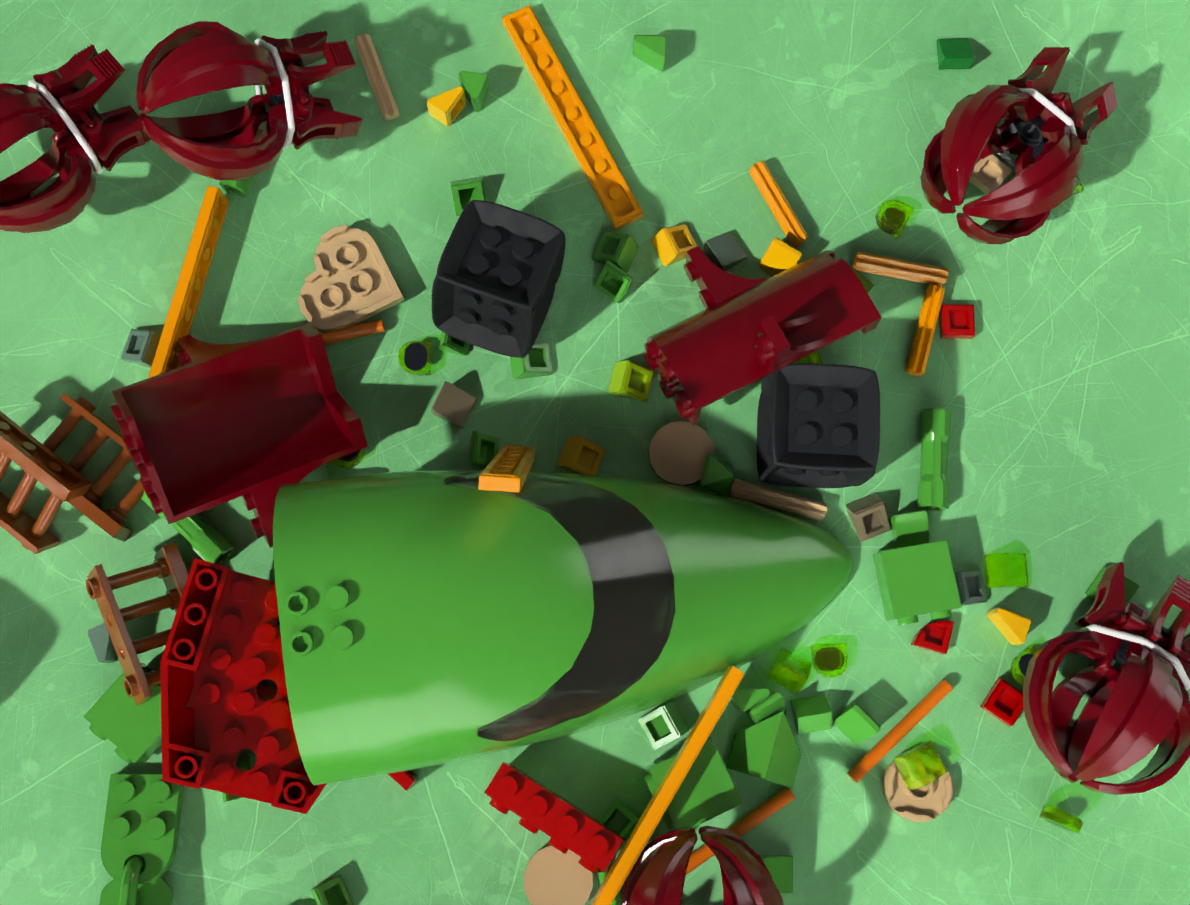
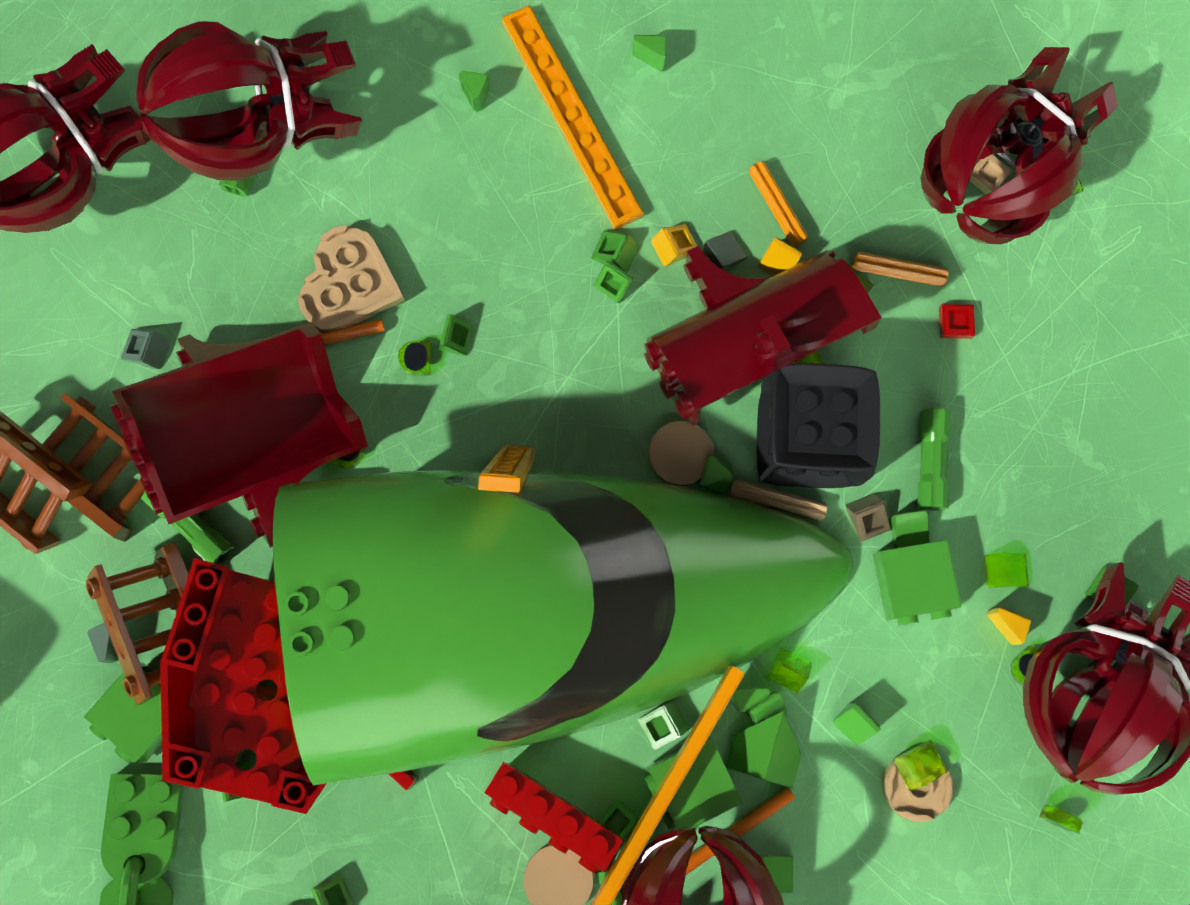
(191, 280): light orange tile -> none
(376, 77): tan axle -> none
(447, 105): yellow slope -> none
(453, 404): dark tan slope -> none
(466, 191): bright green slope -> none
(482, 449): bright green slope -> none
(497, 278): black piece -> none
(535, 364): bright green slope -> none
(581, 456): yellow slope -> none
(630, 381): lime slope -> none
(811, 714): bright green slope -> none
(829, 659): clear neon green tile -> none
(893, 217): clear neon green tile -> none
(899, 731): orange bar -> none
(925, 330): light orange axle -> none
(934, 636): red tile -> none
(954, 54): green slope -> none
(970, 587): sand green slope -> none
(1004, 702): red tile -> none

